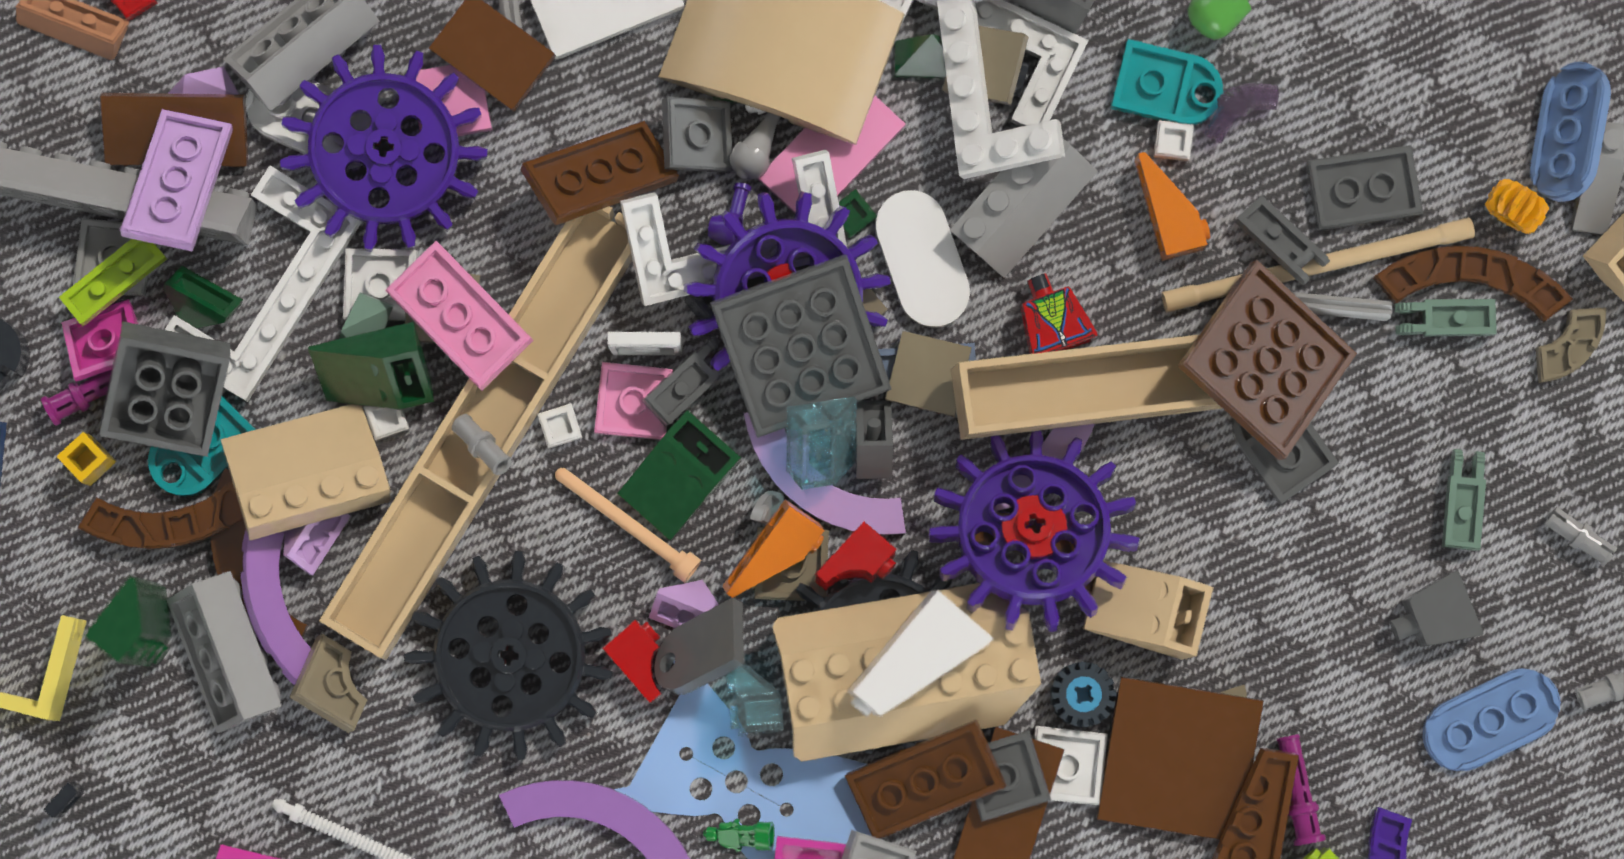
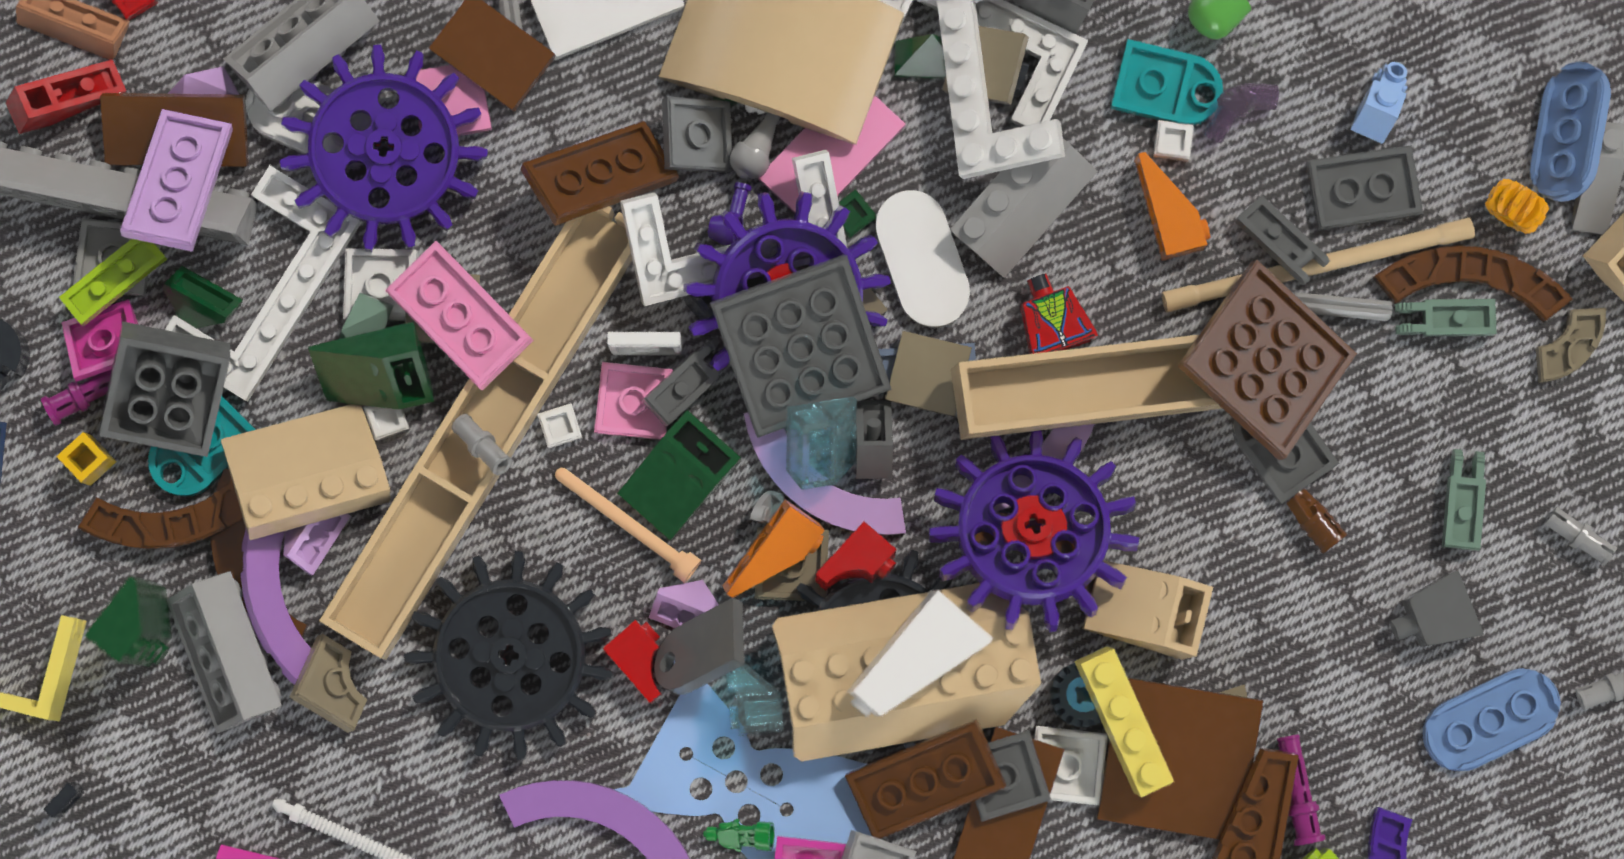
(62, 95): none -> red slope
(1124, 721): none -> light yellow brick
(1316, 520): none -> reddish brown hinge
(1382, 102): none -> light blue brick

